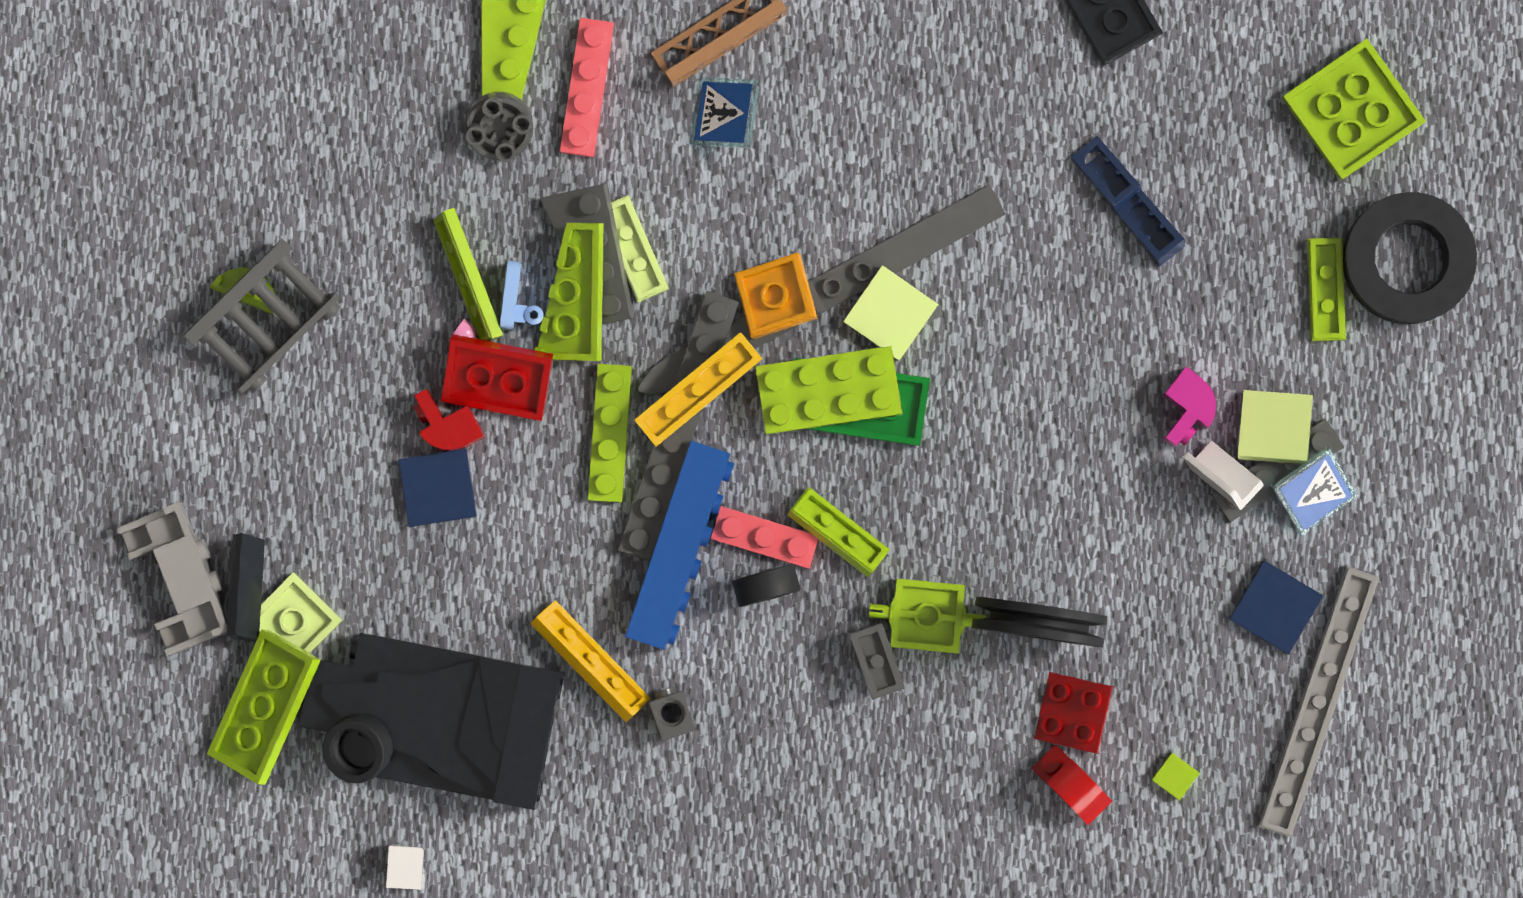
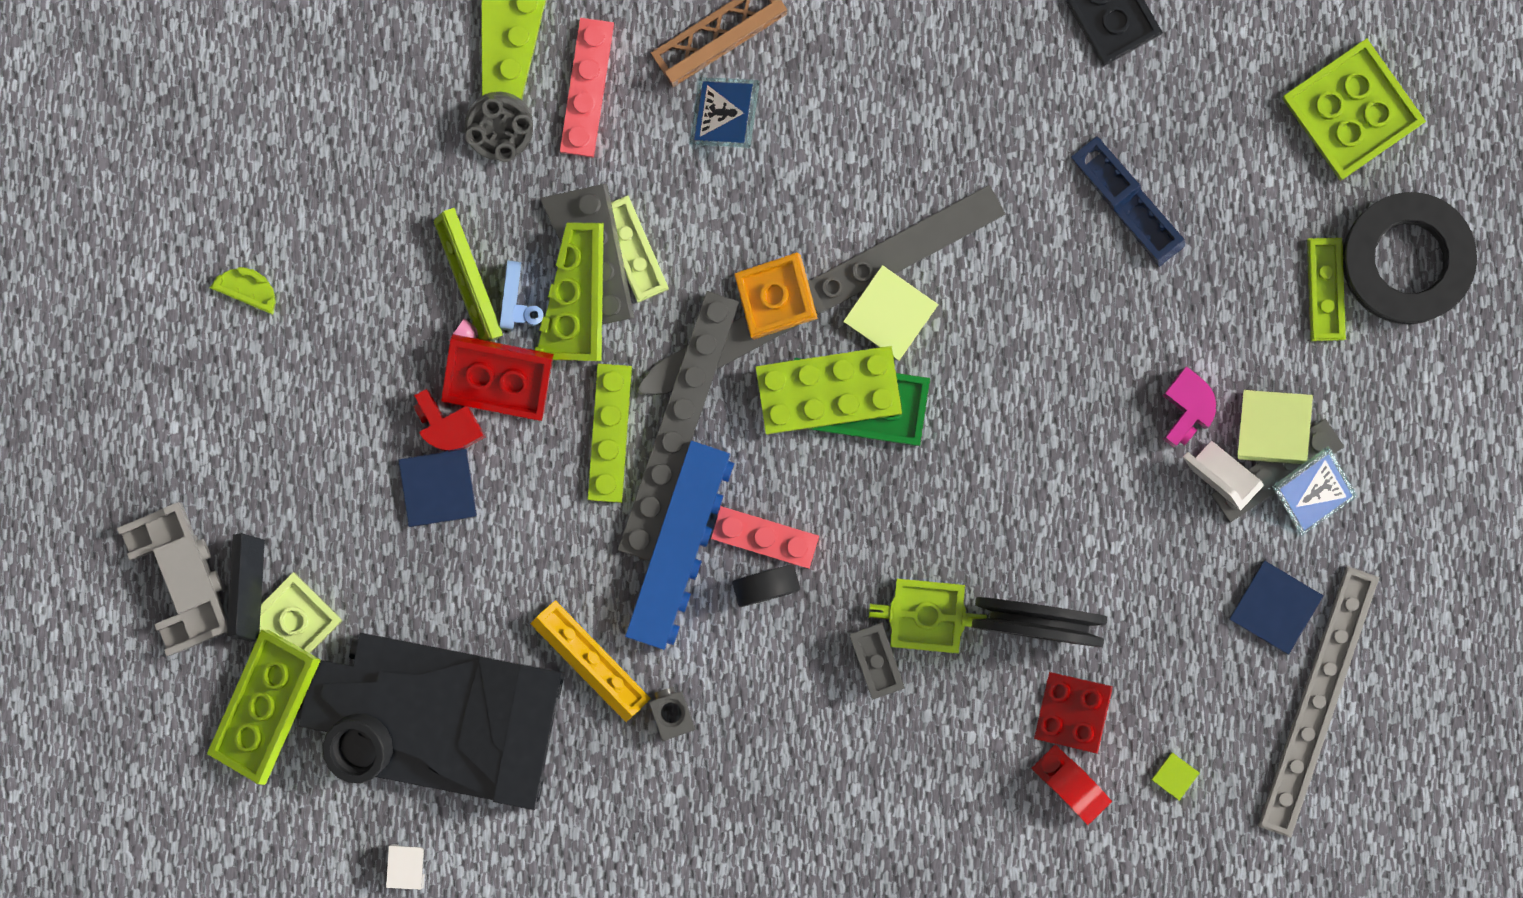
(230, 308): dark grey fence -> none
(698, 389): yellow plate -> none
(838, 532): lime tile -> none

